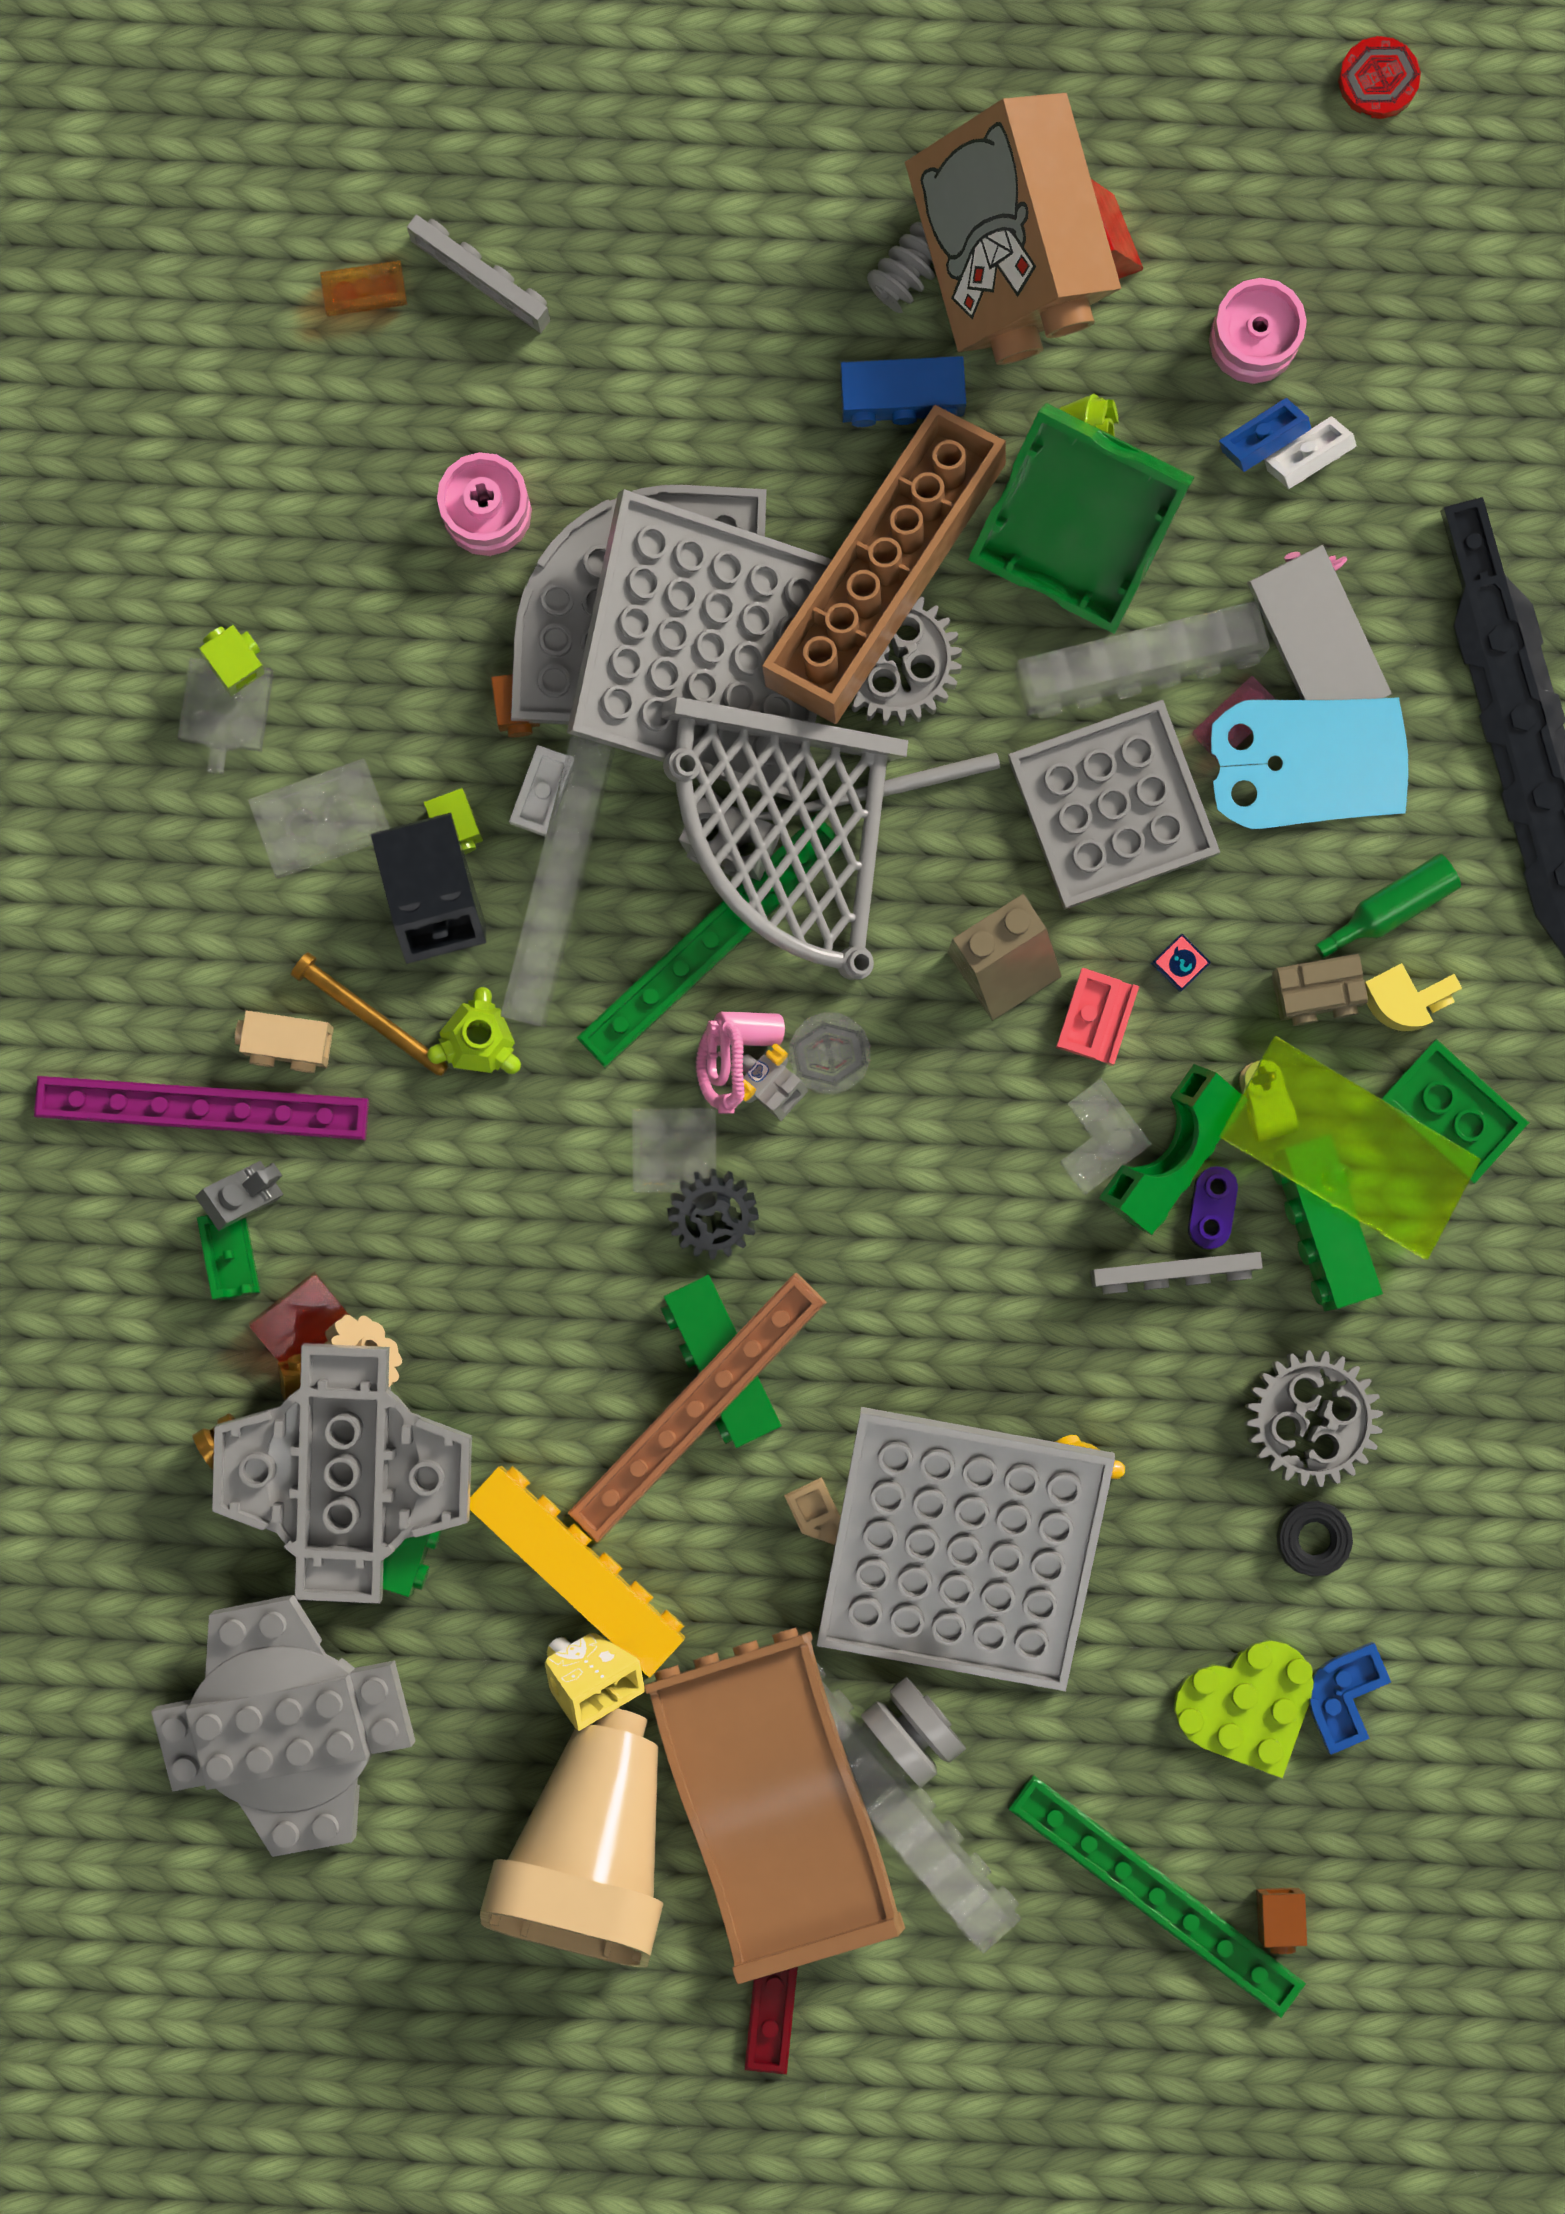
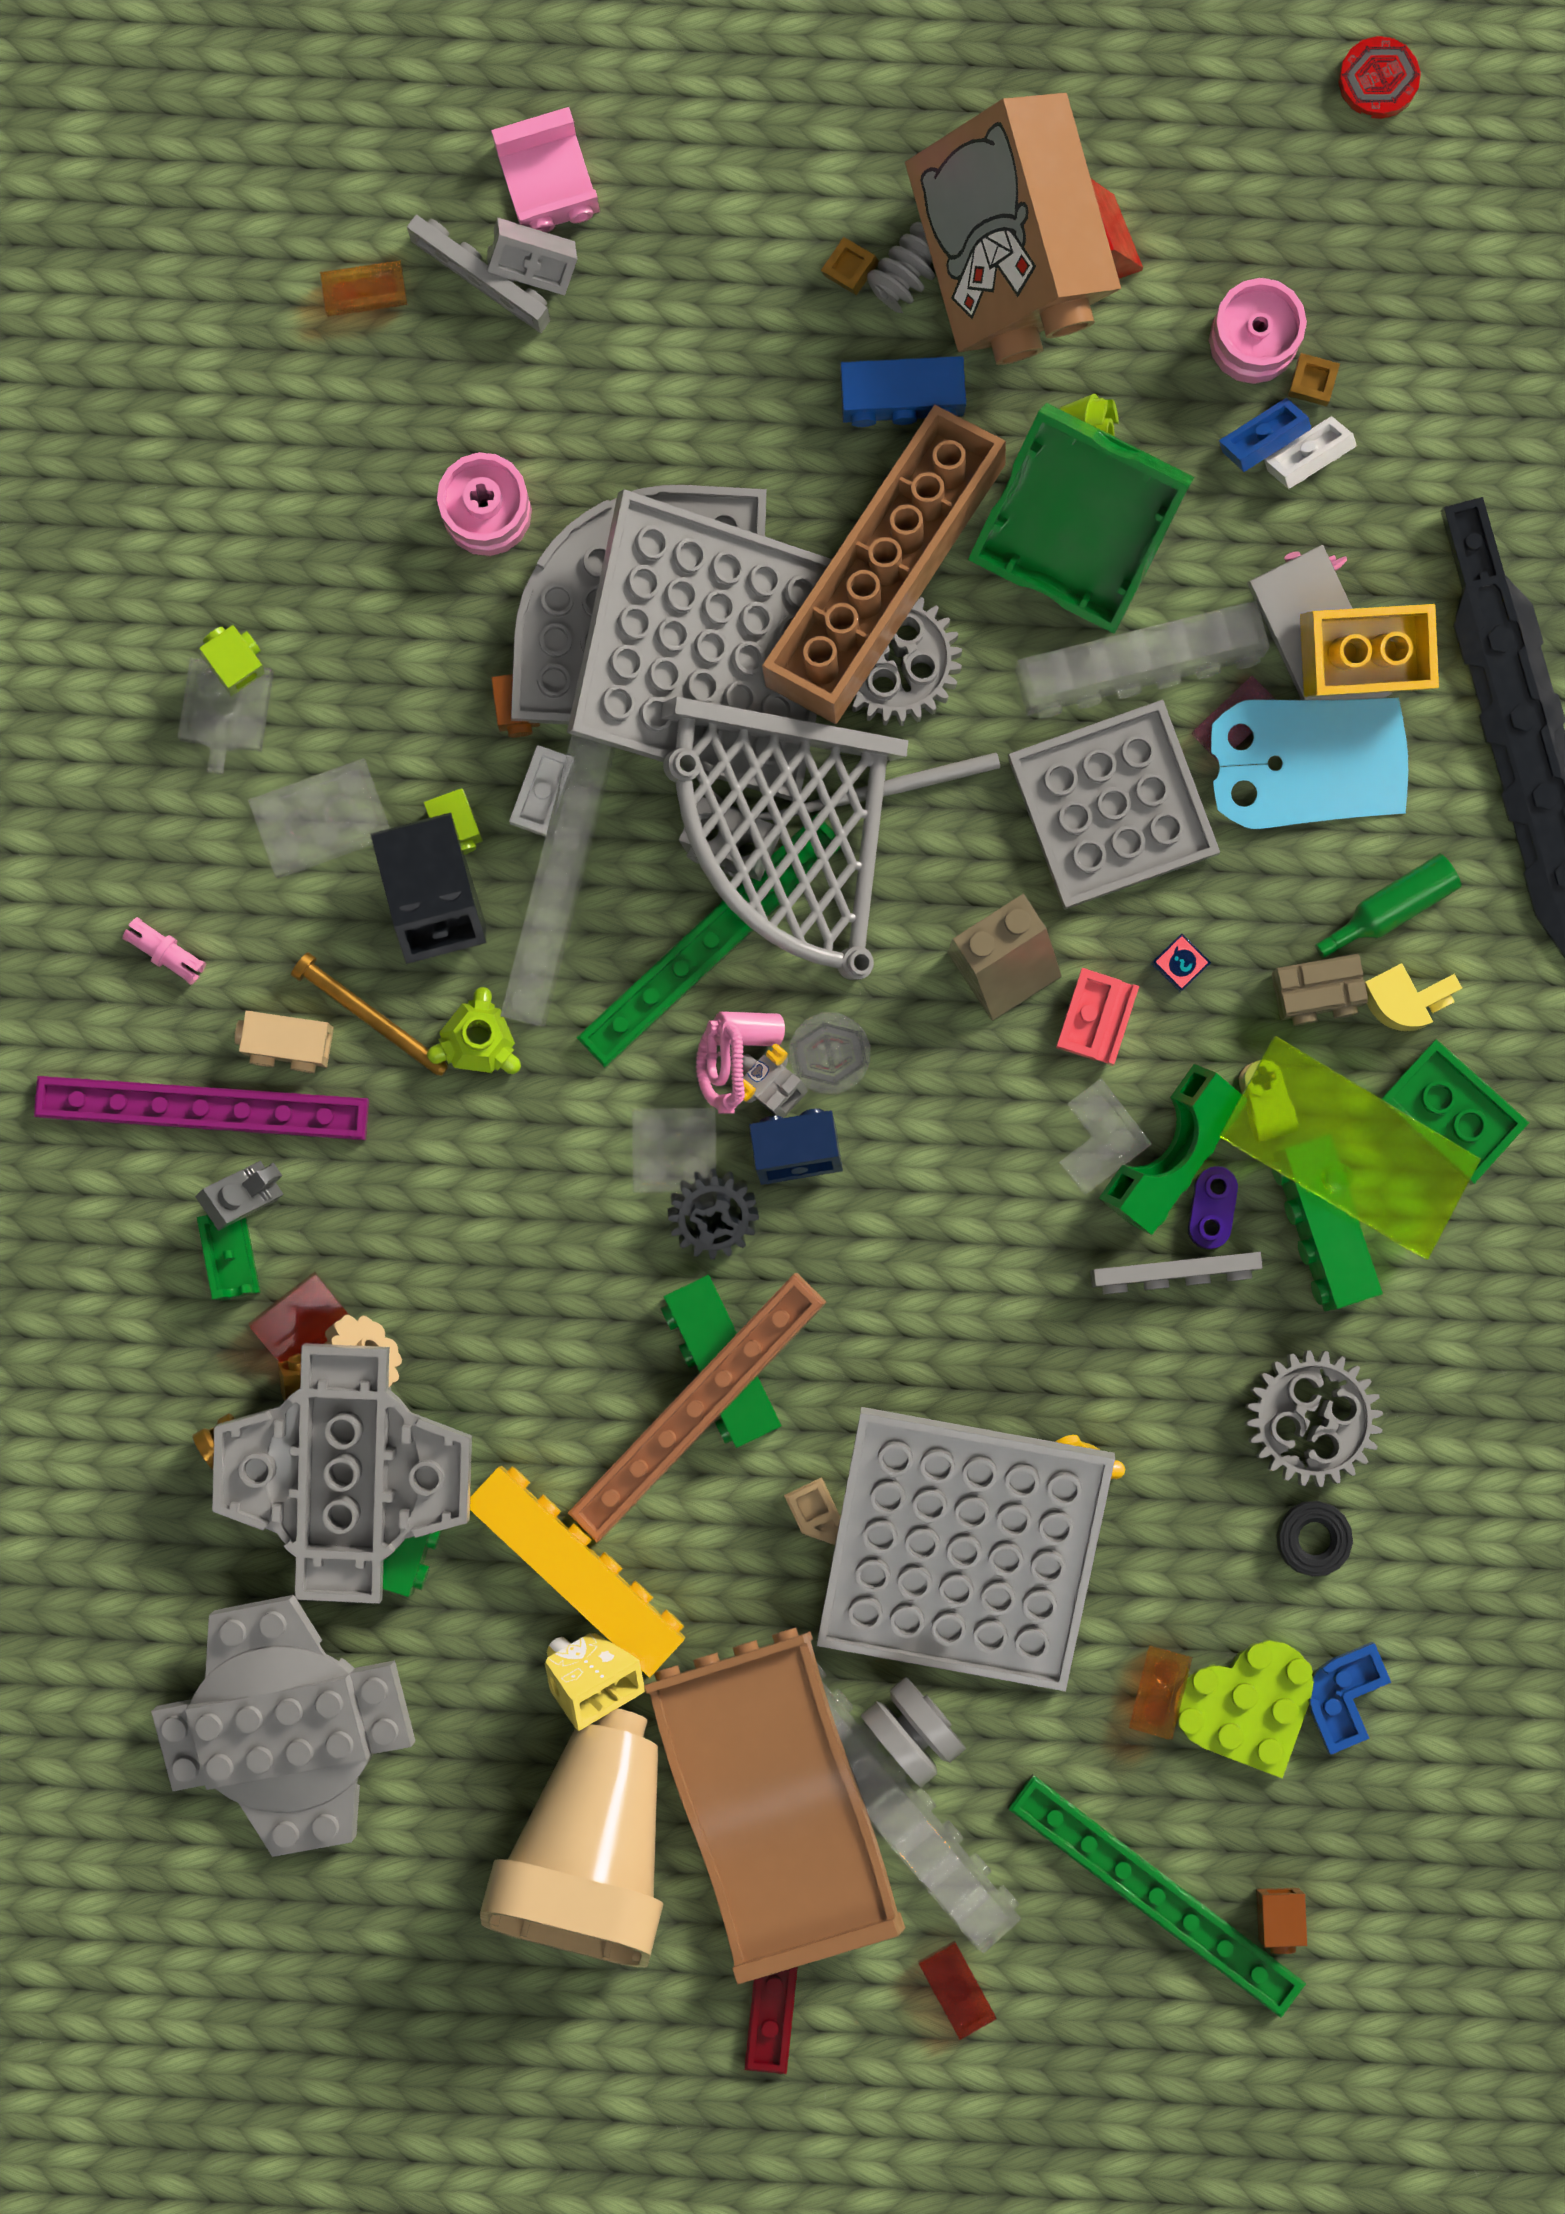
(164, 951): none -> bright pink pin
(531, 256): none -> light grey hinge
(546, 171): none -> bright pink panel
(796, 1146): none -> dark blue brick
(849, 265): none -> pearl gold plate
(957, 1990): none -> clear red plate
(1160, 1692): none -> clear orange plate
(1313, 379): none -> pearl gold plate
(1369, 650): none -> yellow brick

